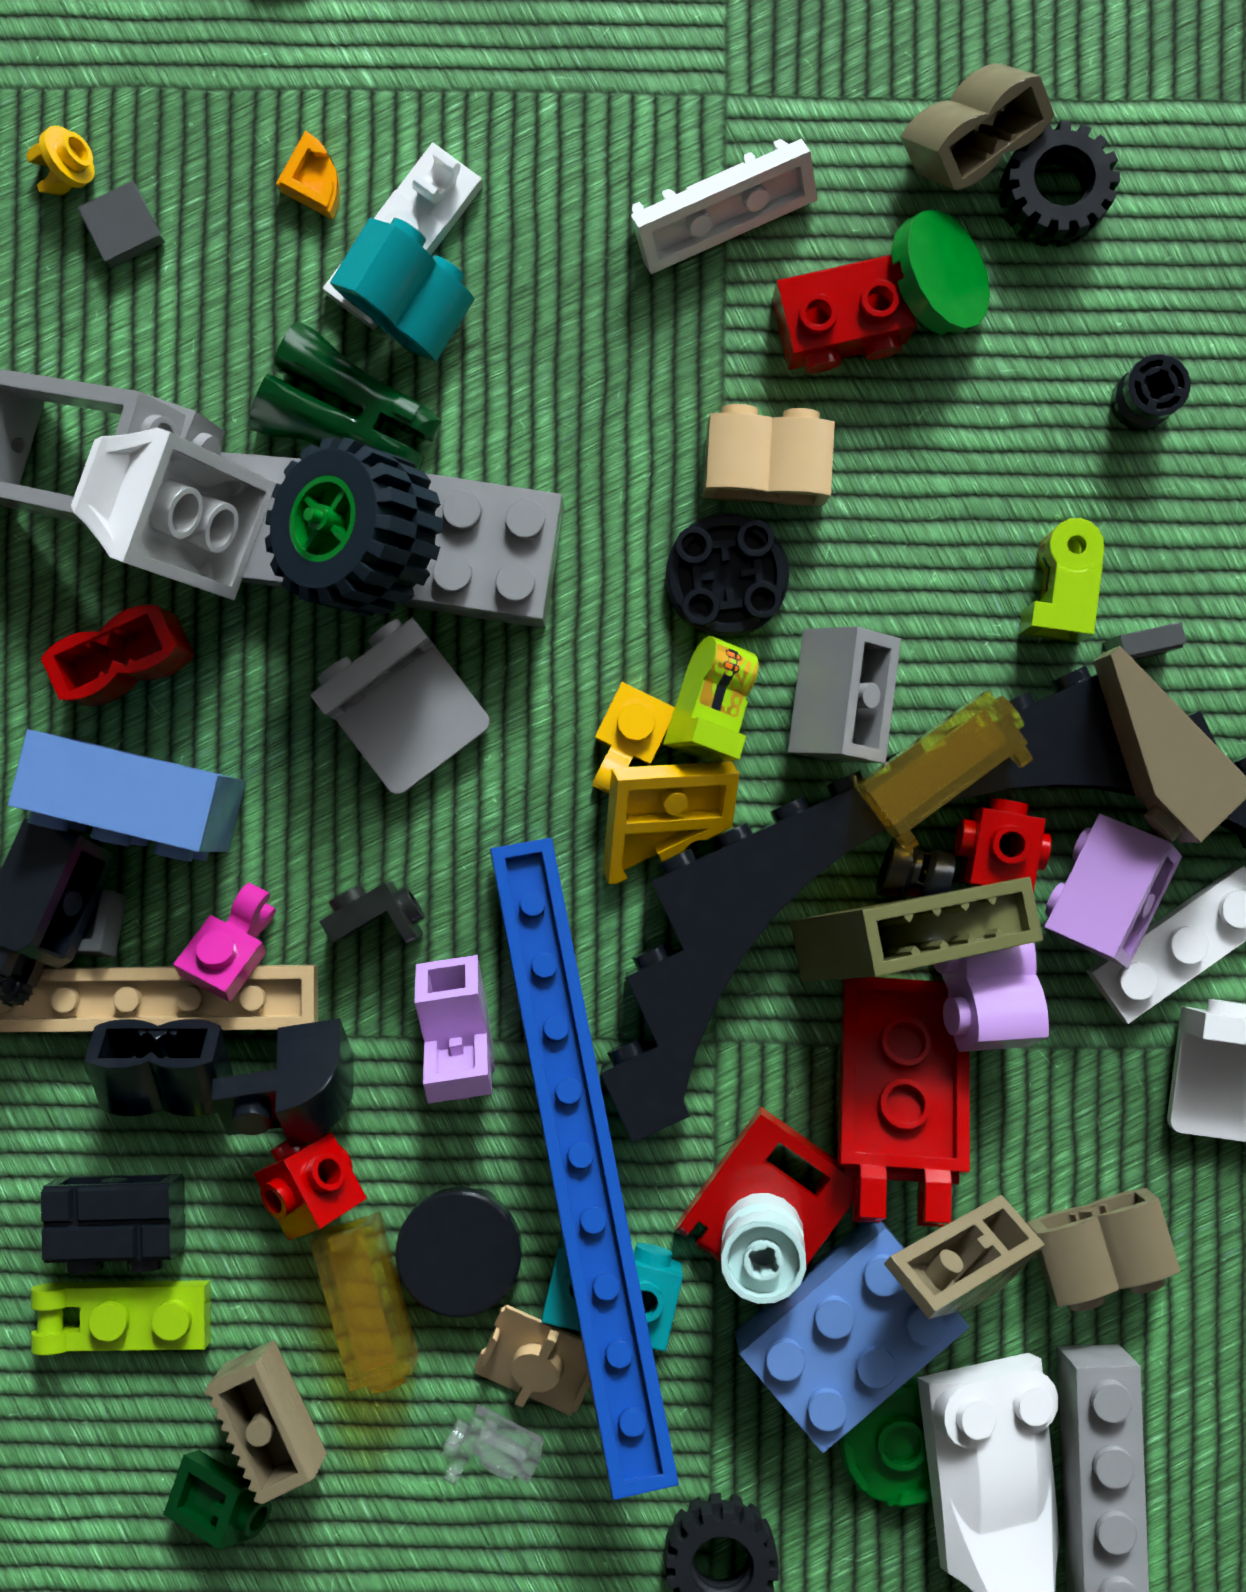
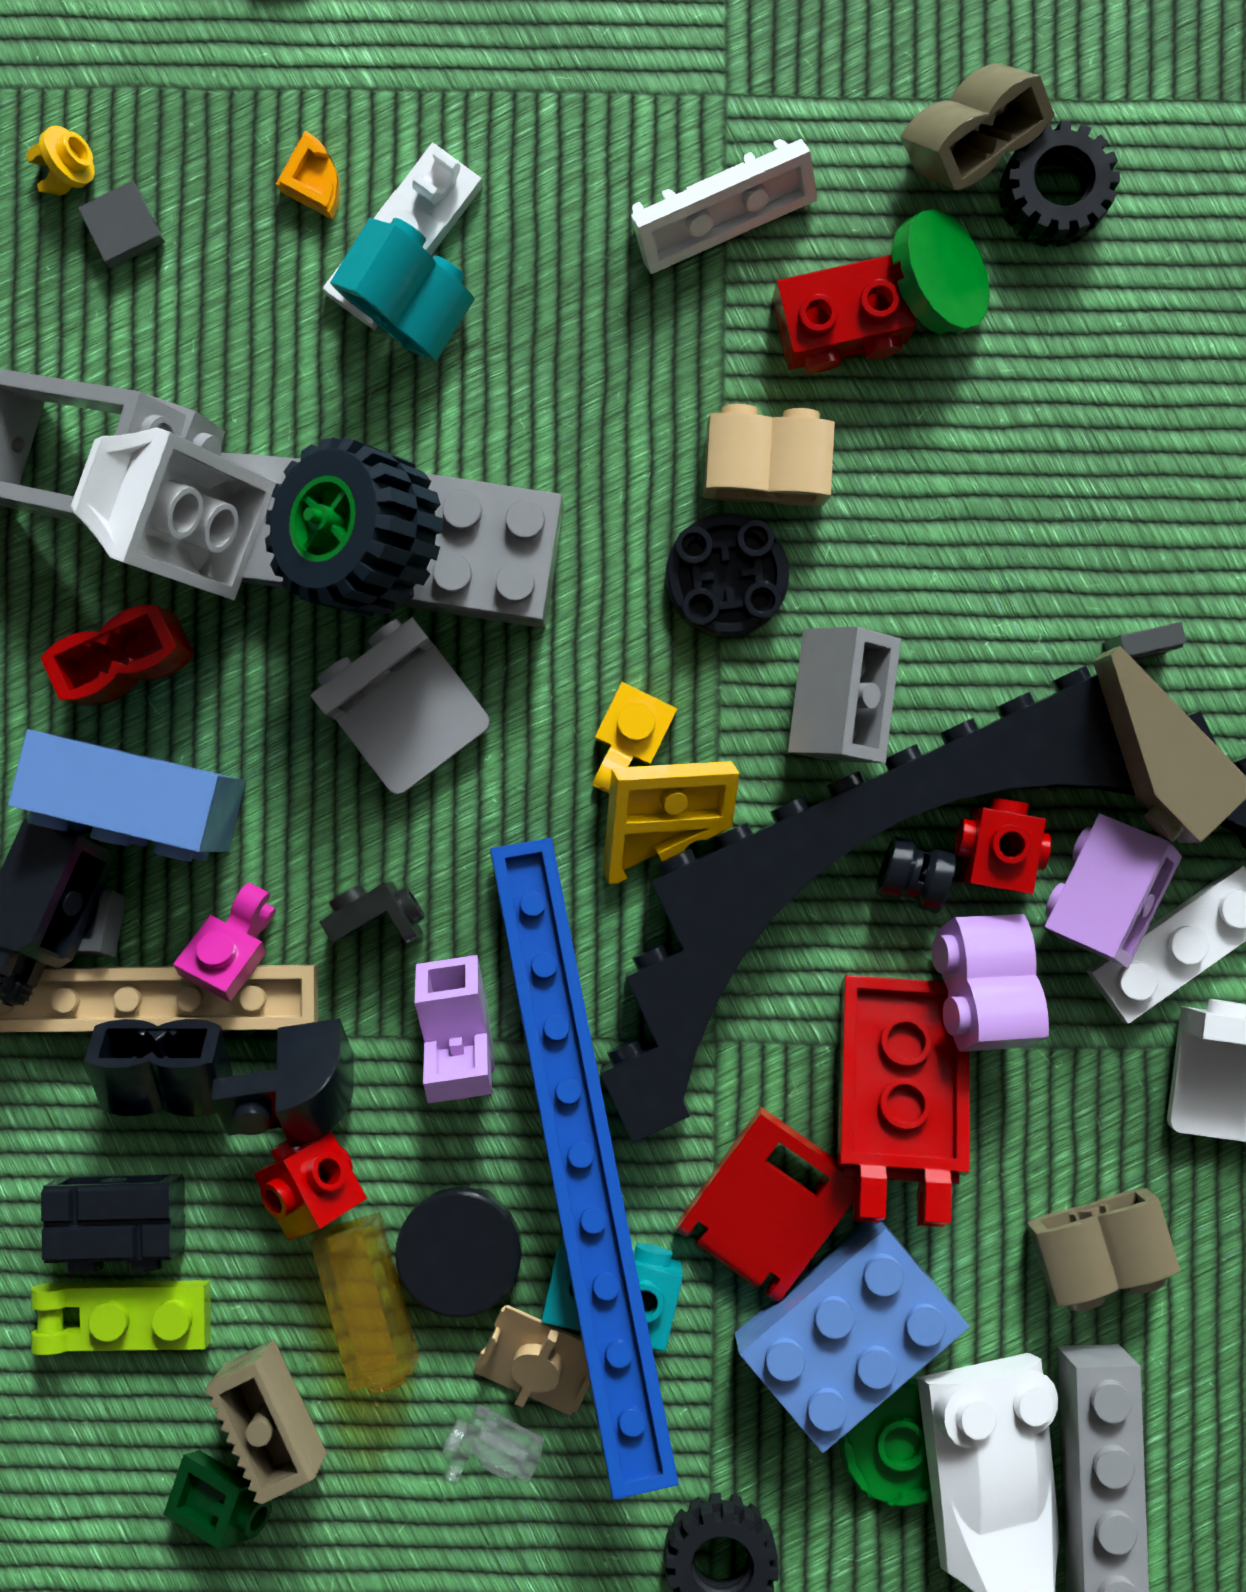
(291, 413): dark green piece -> none
(713, 702): lime leg -> none
(758, 1233): light aqua wheel -> none
(916, 931): olive arch -> none
(944, 764): clear yellow brick -> none
(965, 1259): dark tan slope -> none
(1071, 583): lime leg -> none
(1140, 403): black wheel -> none

